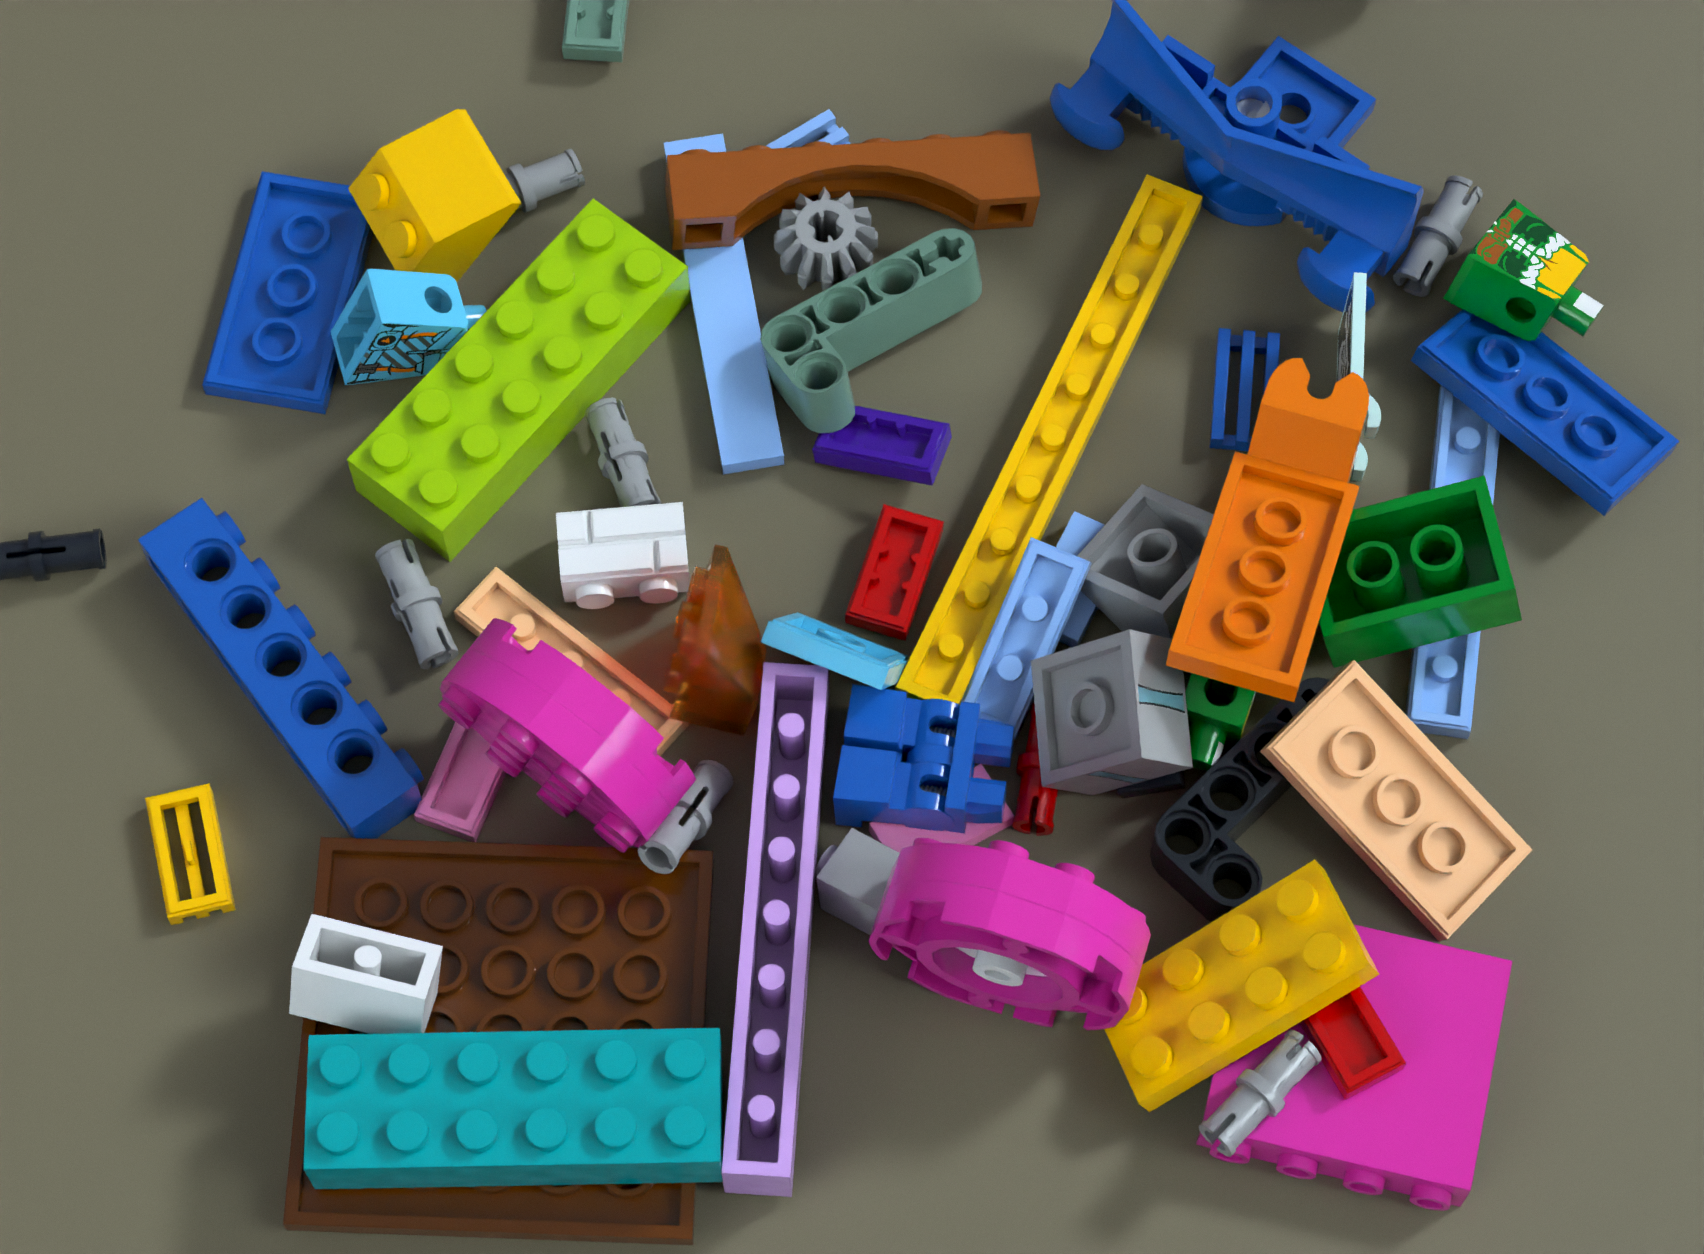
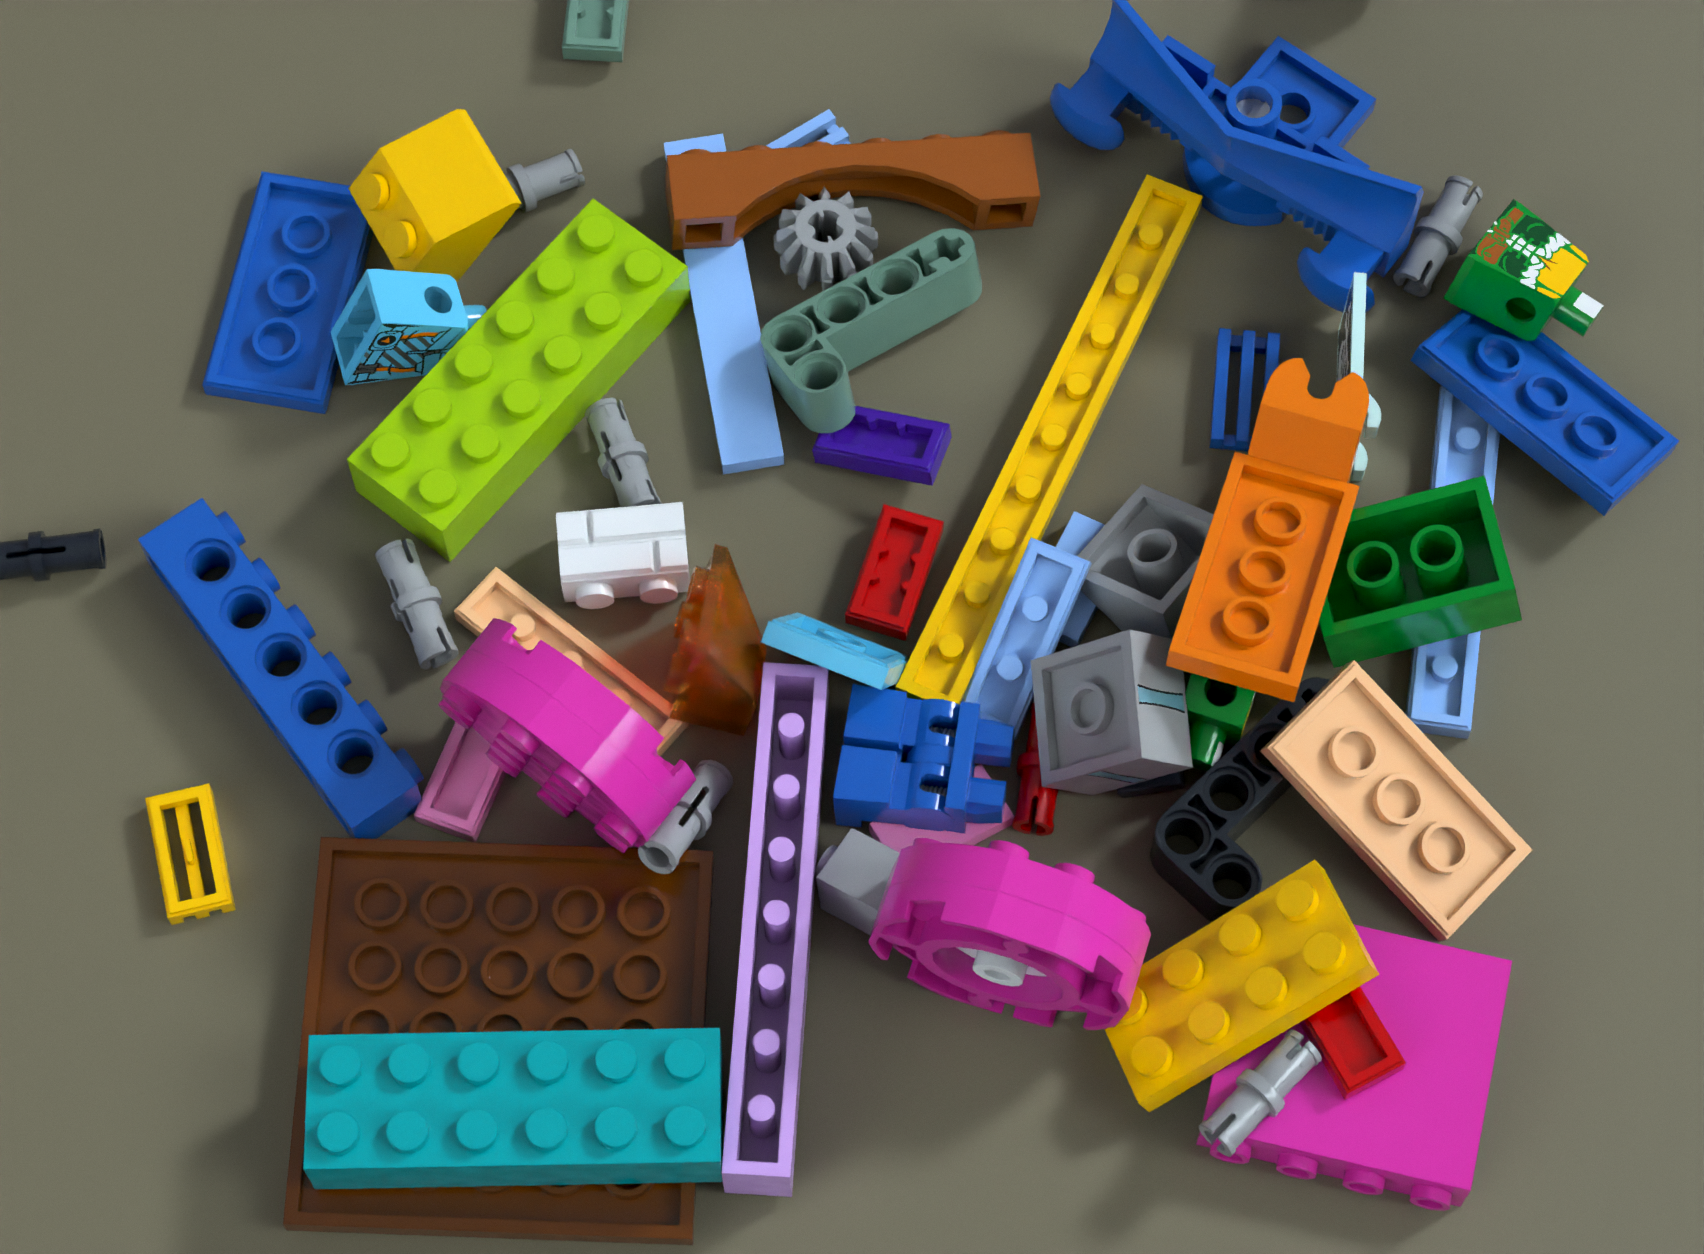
(364, 978): white brick -> none

